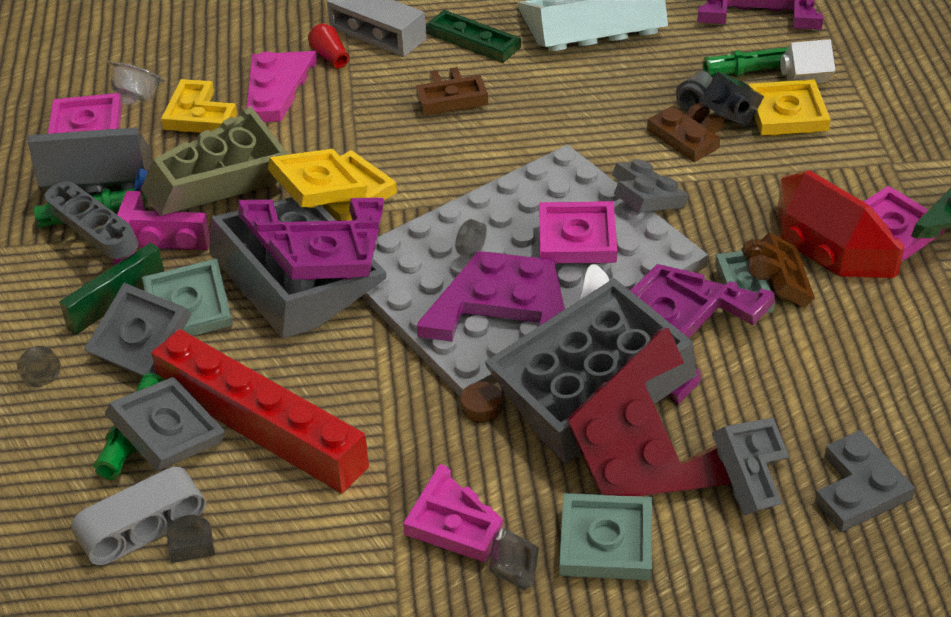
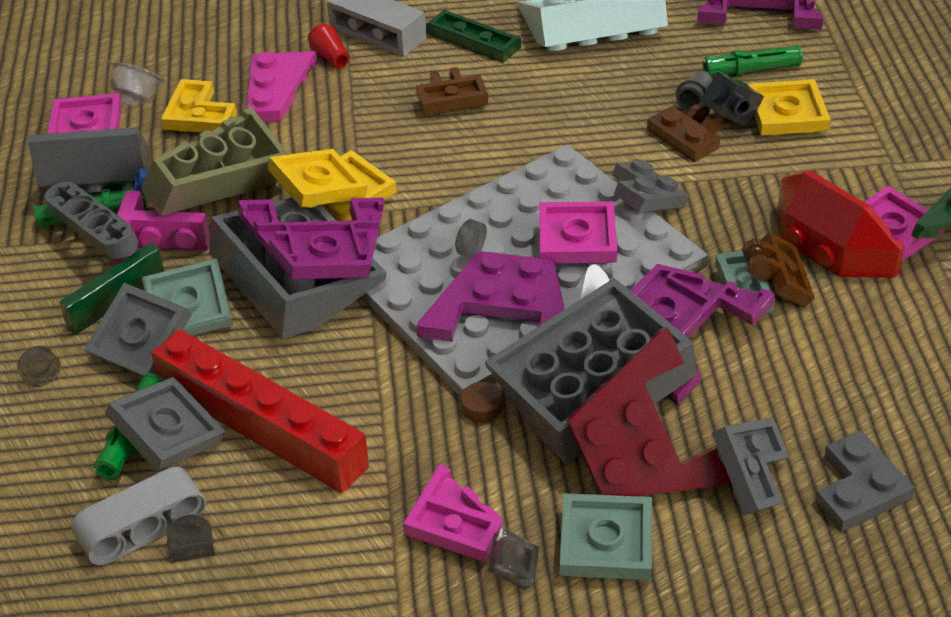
(808, 61): white brick -> none

